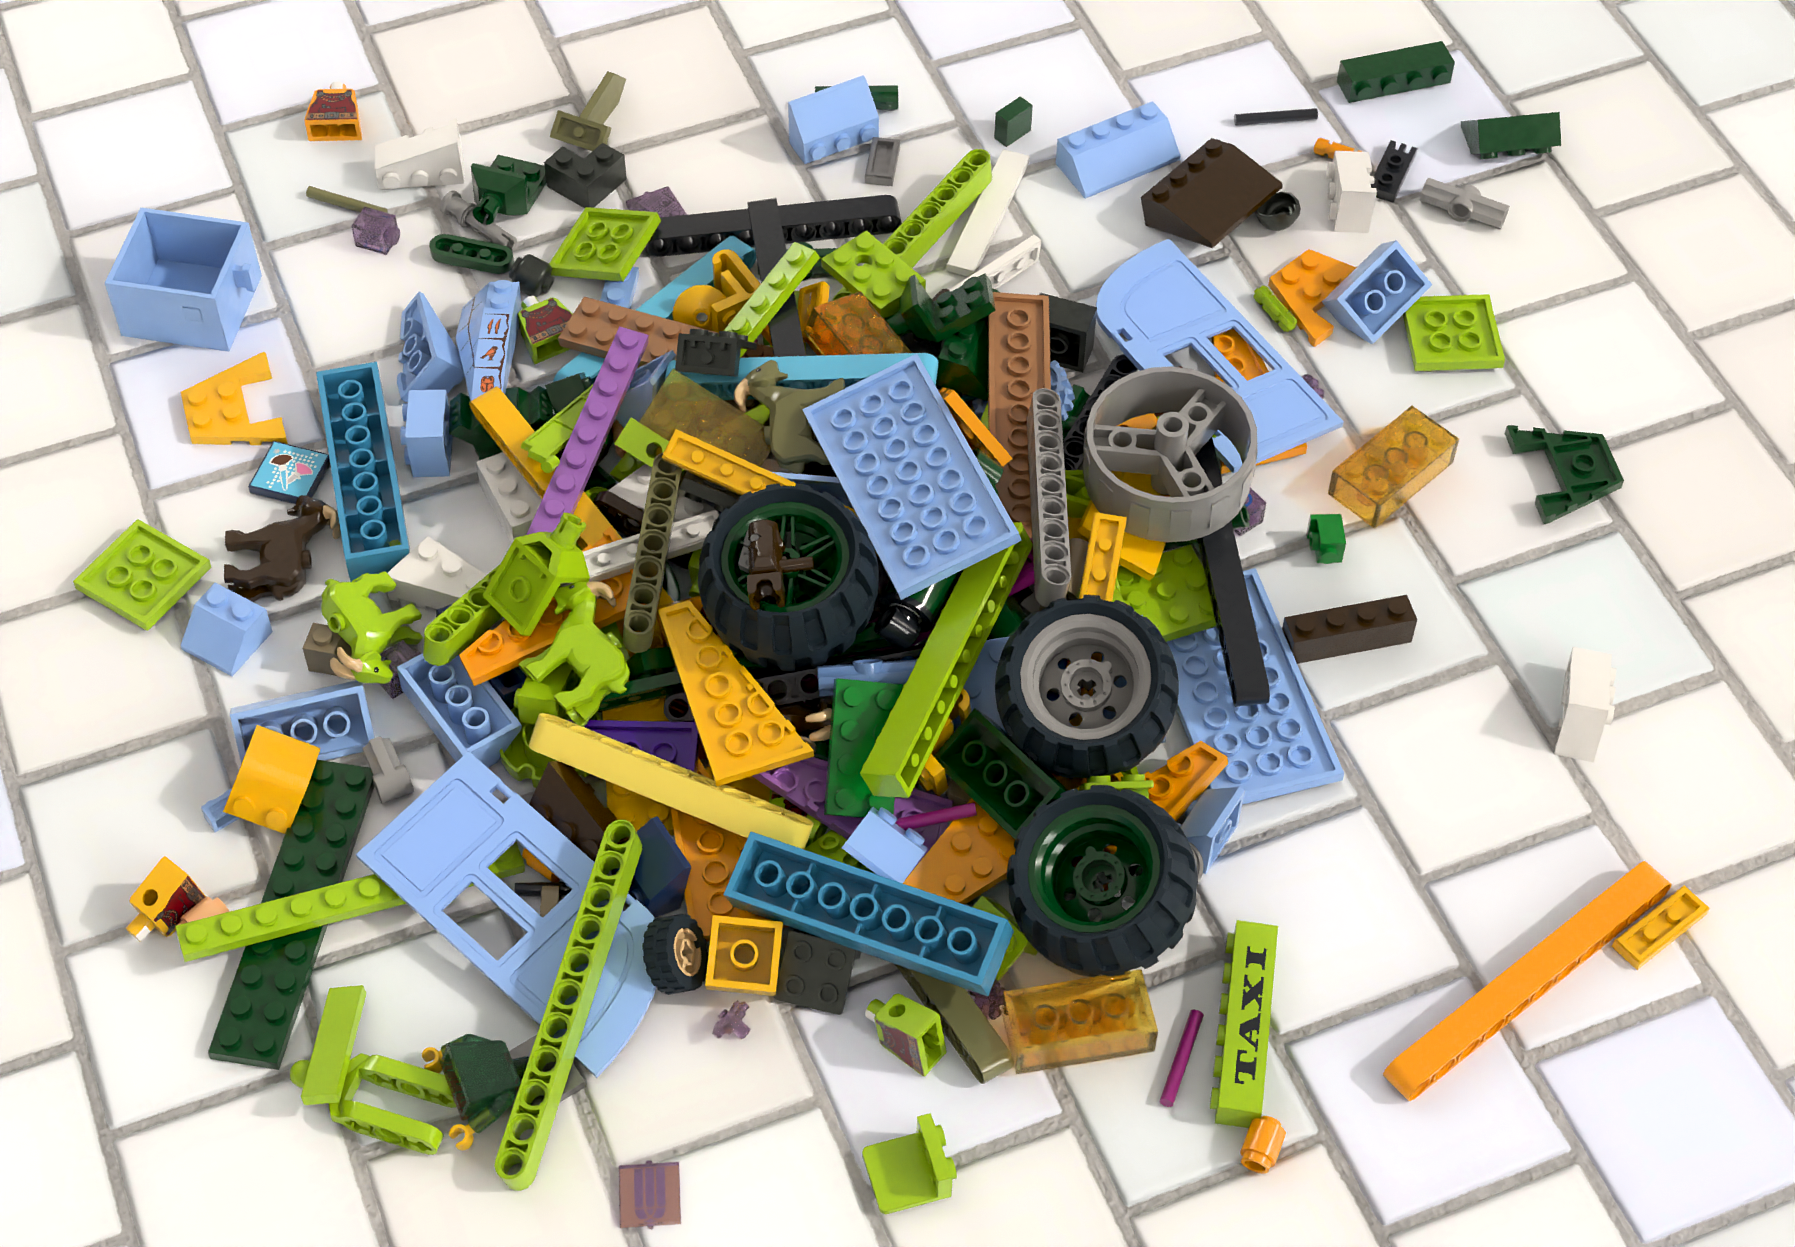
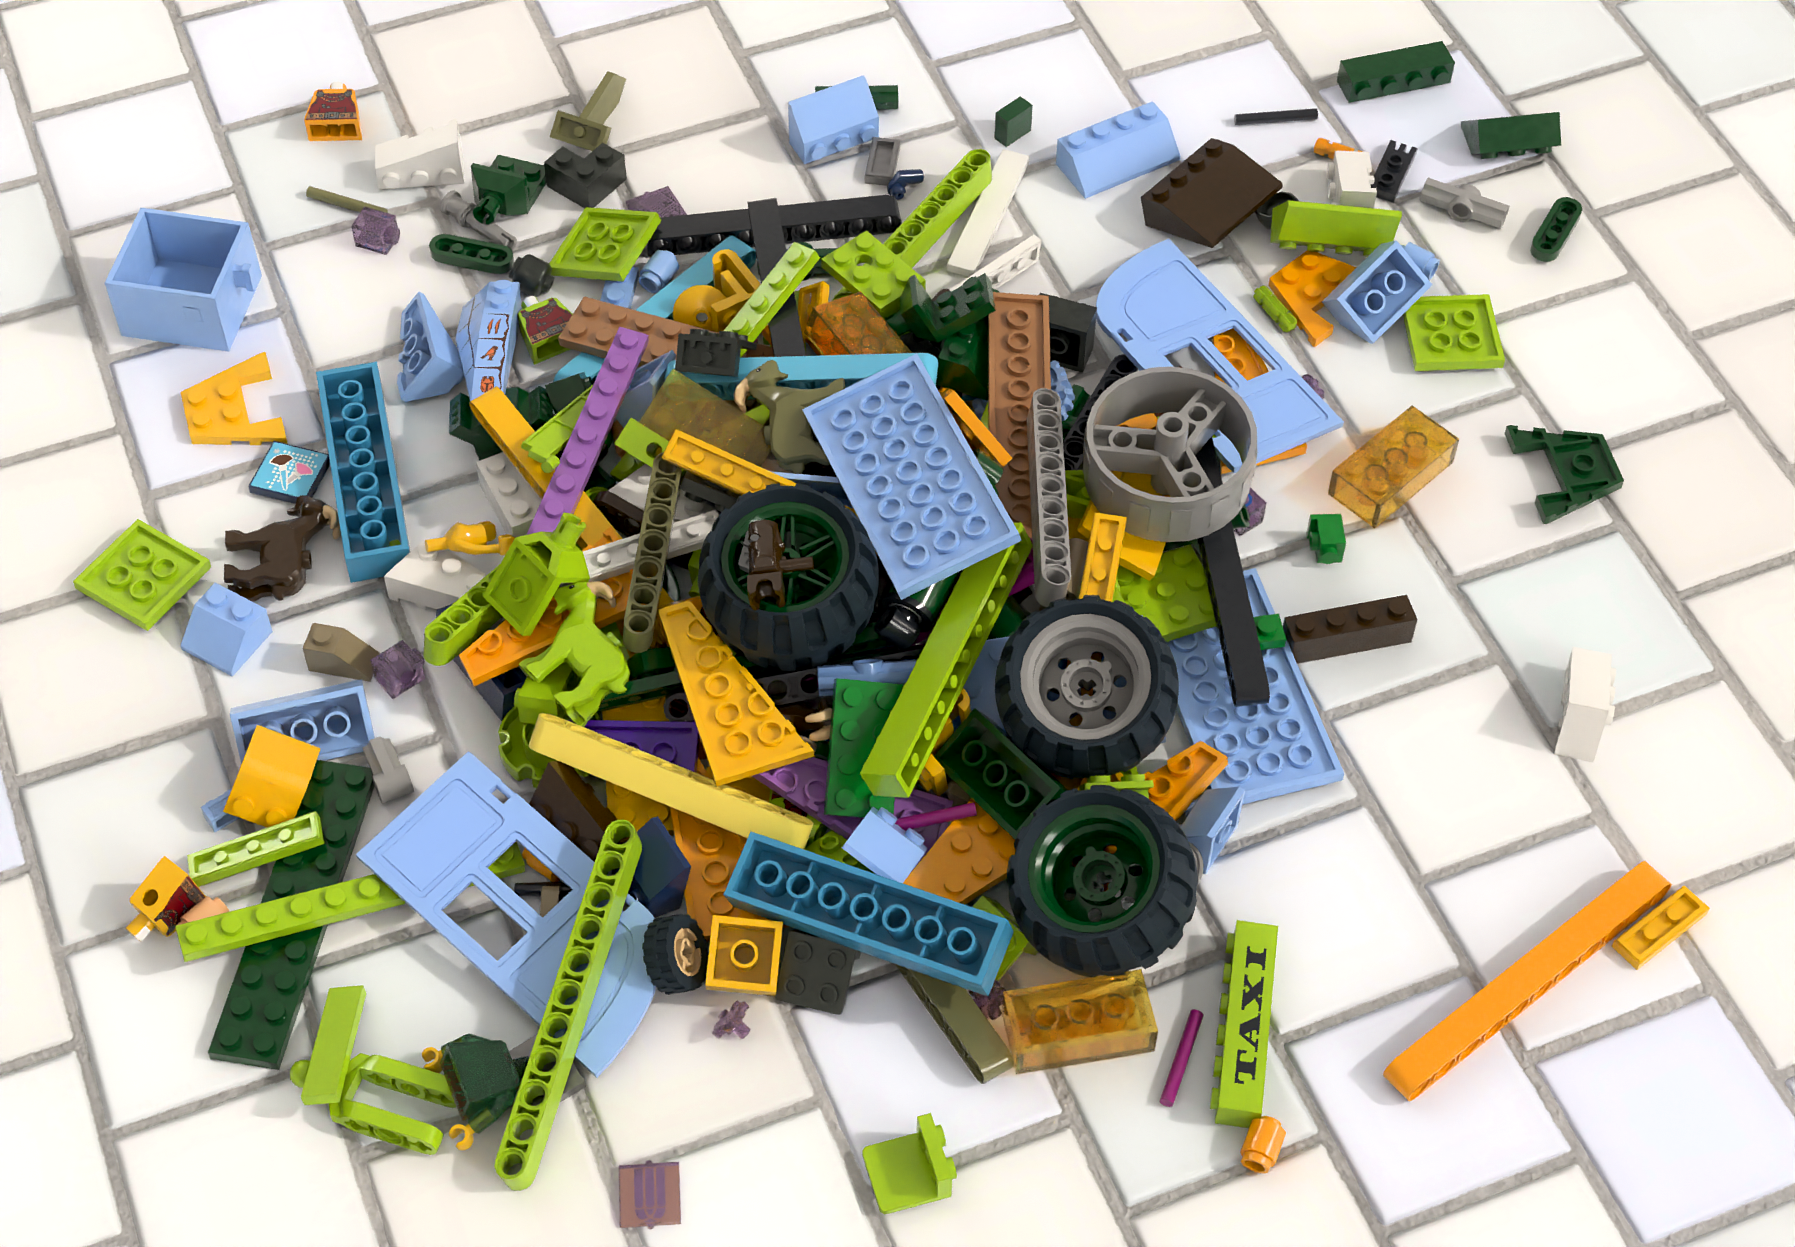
(255, 849): none -> lime tile
(366, 627): lime animal -> none
(427, 433): light blue brick -> none
(457, 711): light blue slope -> none
(471, 539): none -> yellow piece
(658, 271): none -> light blue brick
(897, 184): none -> dark blue arm
(909, 1031): lime torso -> none
(1270, 631): none -> green plate
(1332, 227): none -> lime slope
(1423, 259): none -> light blue brick
(1556, 229): none -> dark green plate

